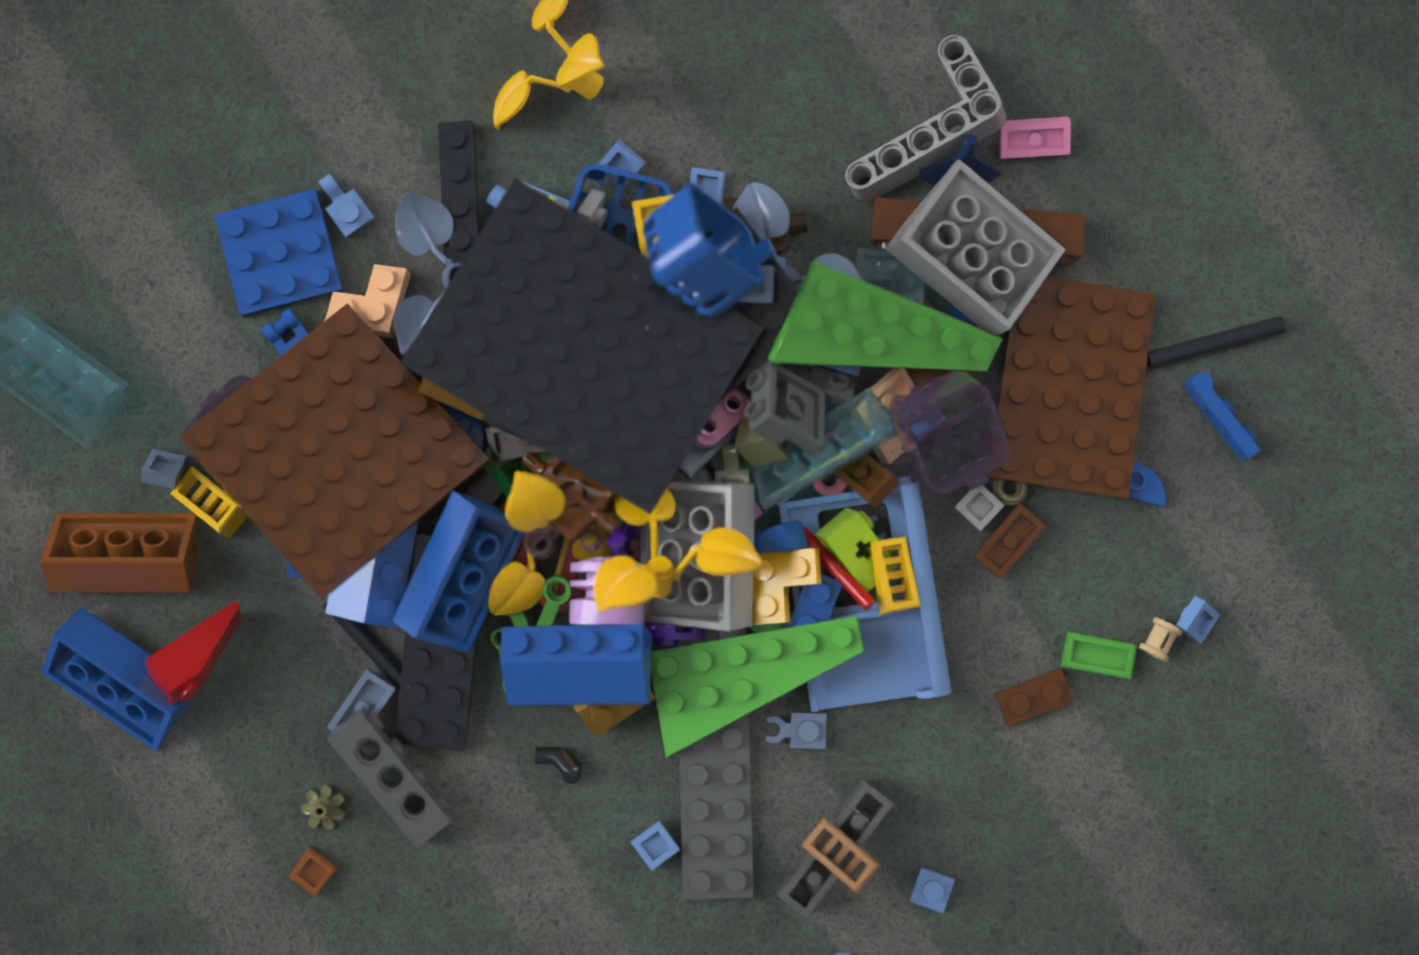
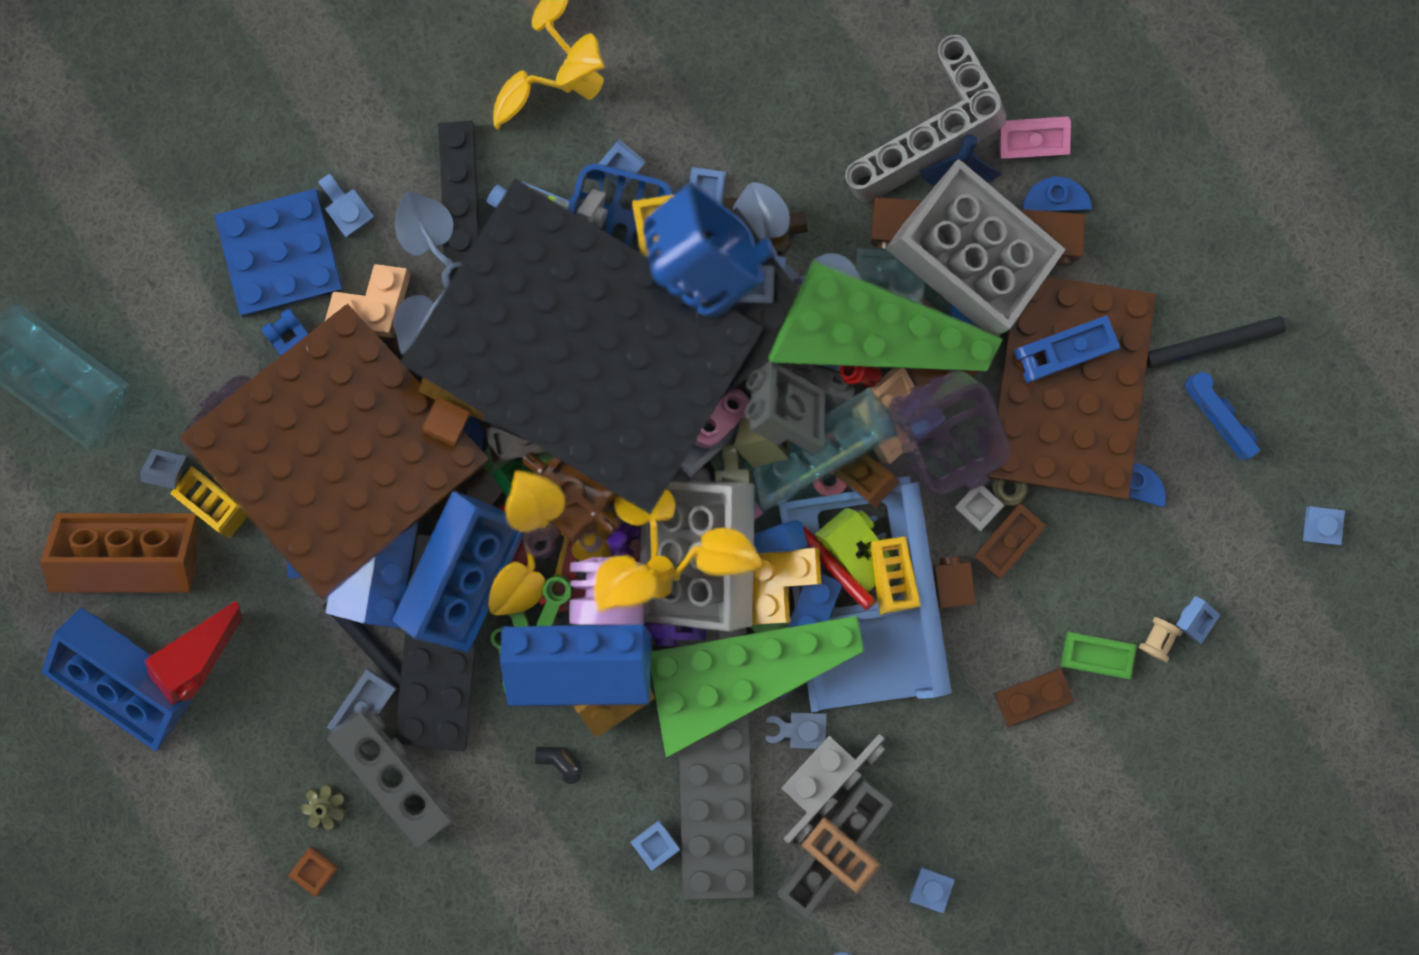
(446, 421): none -> dark orange tile
(822, 777): none -> light grey bracket
(861, 374): none -> red pin
(953, 583): none -> reddish brown brick
(1057, 195): none -> blue plate
(1068, 349): none -> blue plate
(1323, 525): none -> medium blue plate

